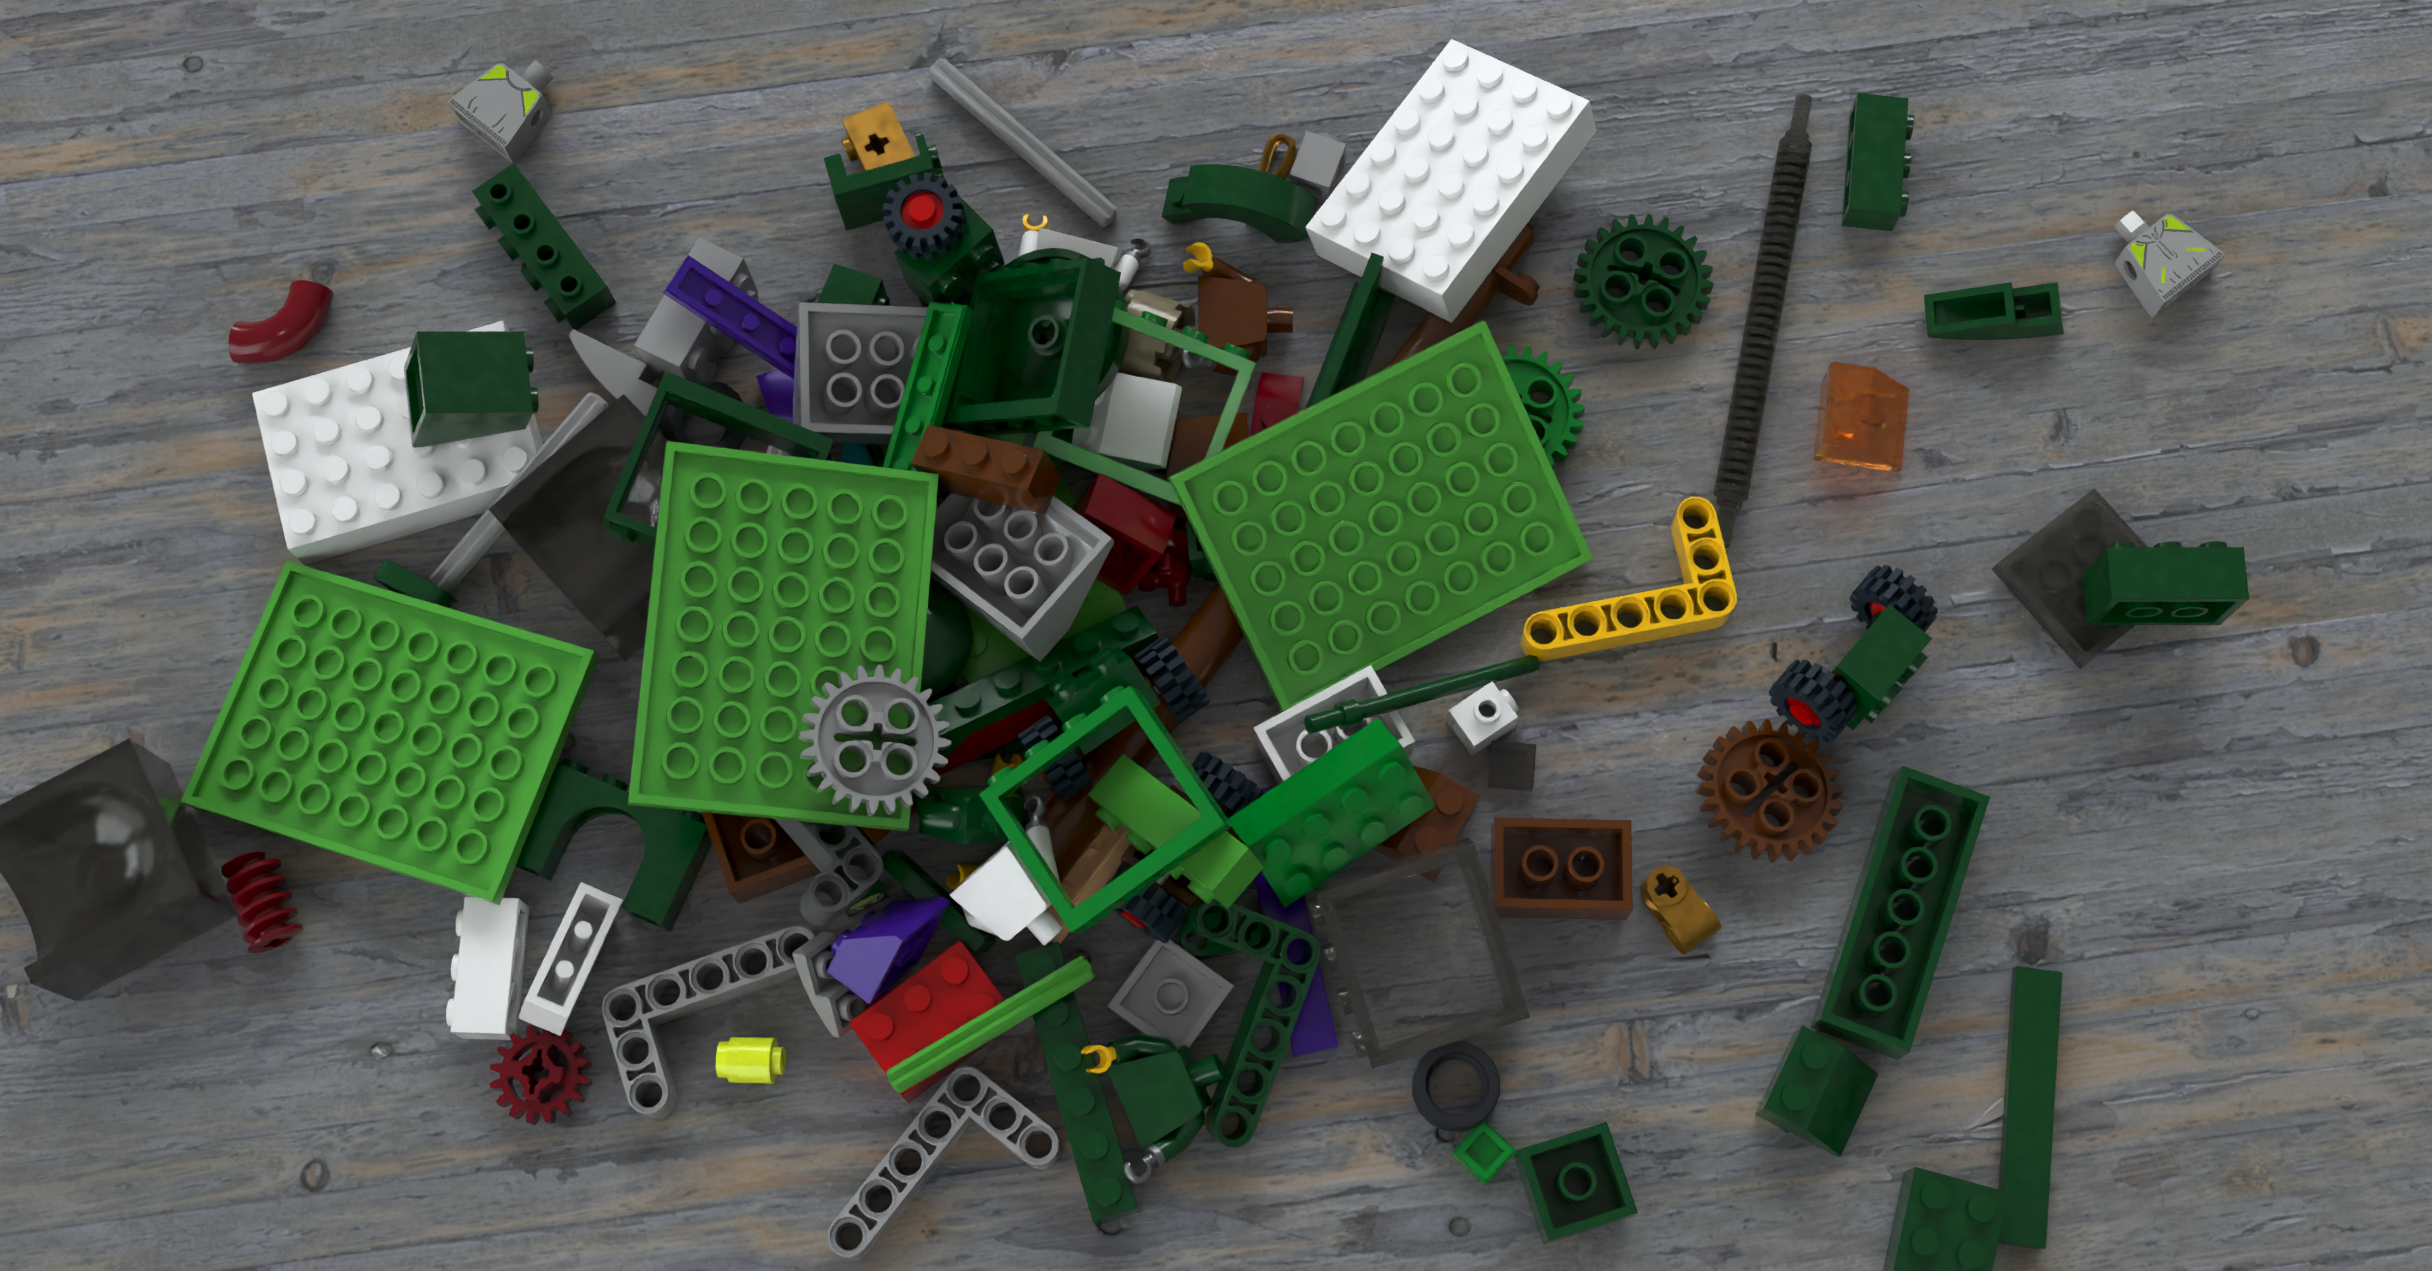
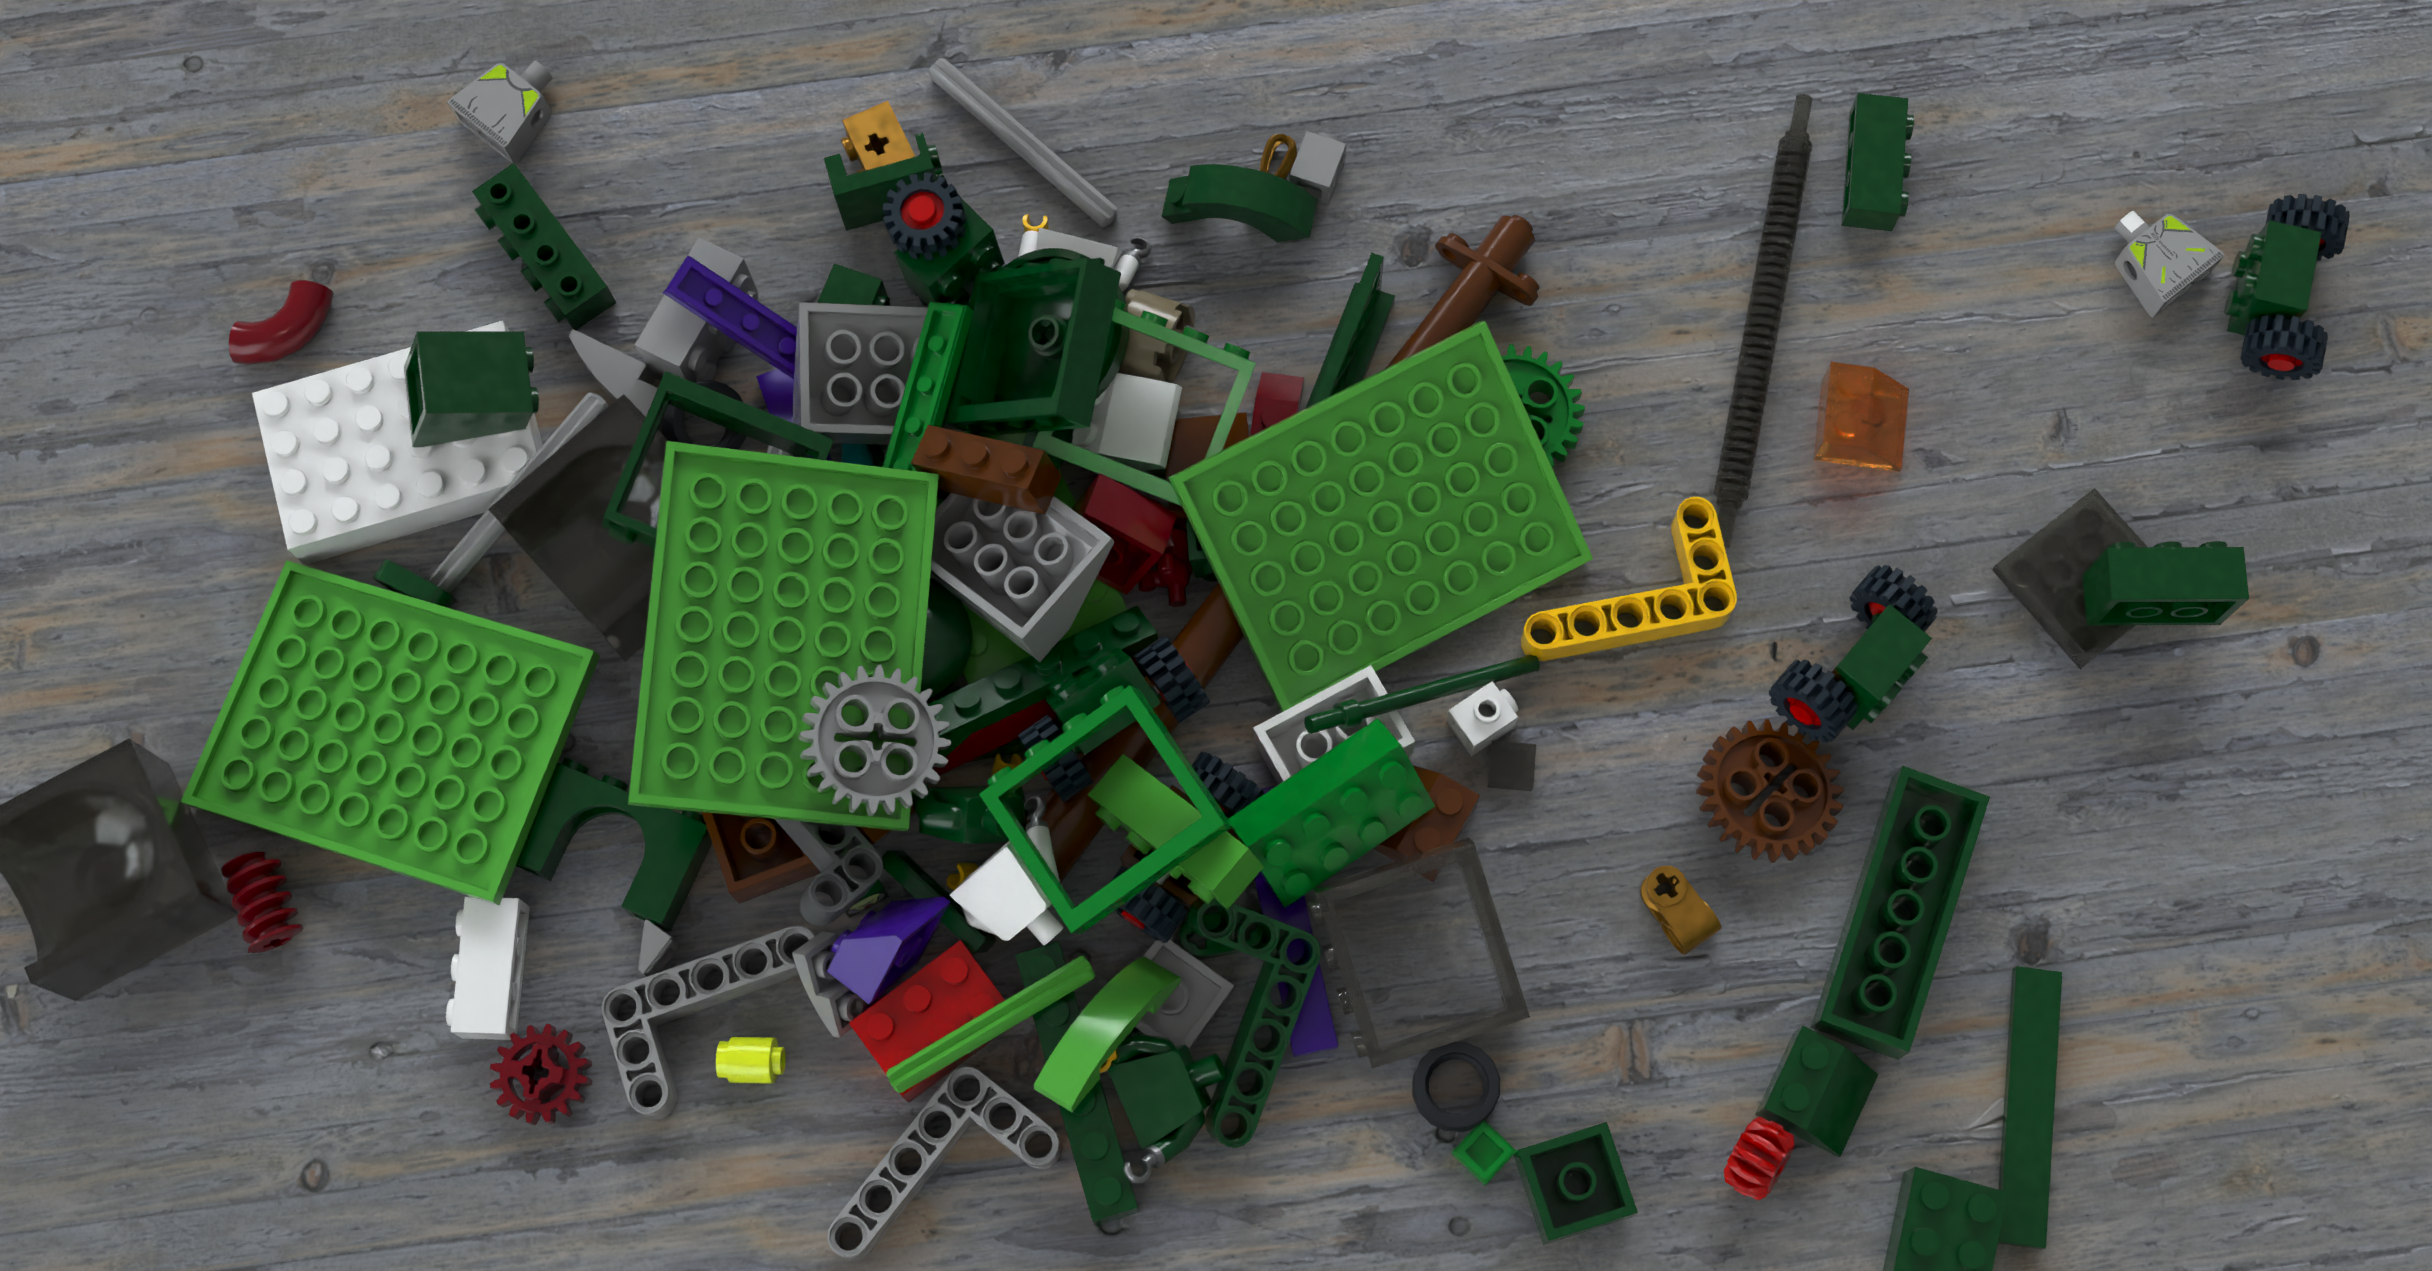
(570, 959): white brick -> none
(656, 949): none -> light grey slope
(1092, 870): light nougat plate -> none
(1101, 1029): none -> bright green slope
(1232, 310): reddish brown torso -> none
(1452, 178): white brick -> none
(1561, 868): reddish brown brick -> none
(1630, 314): dark green gear -> none
(1759, 1158): none -> red gear
(1995, 312): dark green slope -> none
(2277, 284): none -> brick

